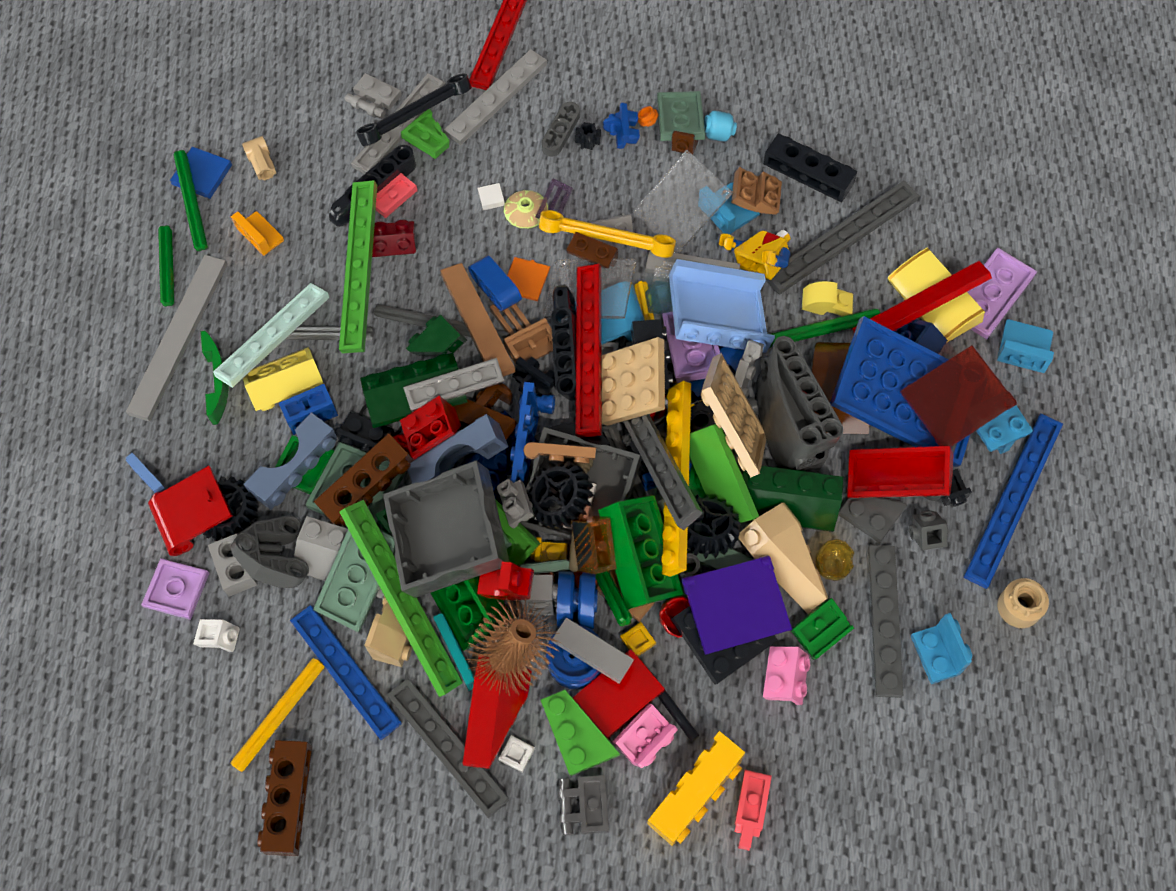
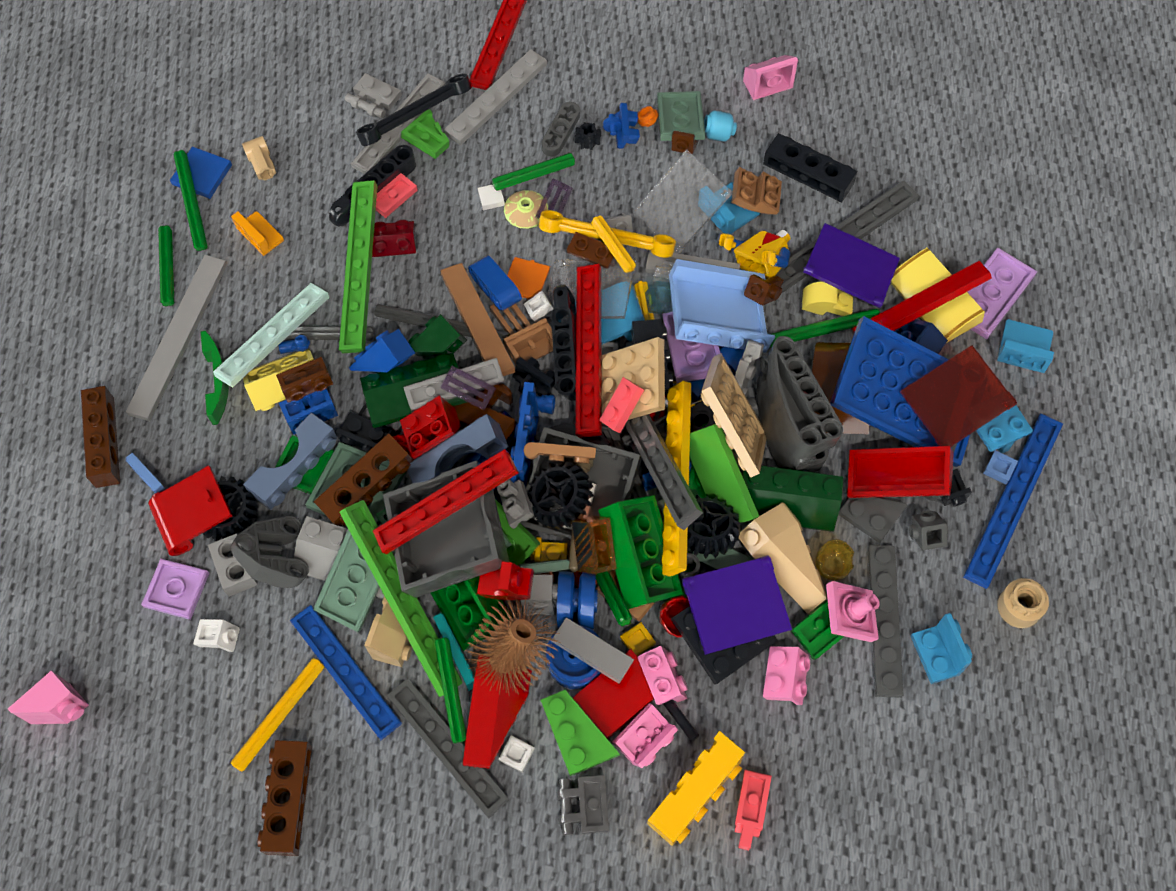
(50, 702): none -> bright pink slope
(100, 437): none -> reddish brown brick
(299, 344): none -> blue arm
(304, 380): none -> reddish brown bracket
(385, 354): none -> blue slope
(445, 501): none -> red tile
(450, 690): none -> green axle
(453, 370): none -> clear purple tile
(533, 171): none -> green axle
(538, 306): none -> white tile
(613, 244): none -> yellow axle
(621, 405): none -> coral plate
(662, 676): none -> bright pink bracket
(763, 290): none -> reddish brown bracket
(770, 76): none -> bright pink slope
(852, 265): none -> dark purple piece
(852, 611): none -> bright pink plate
(1000, 467): none -> medium blue plate

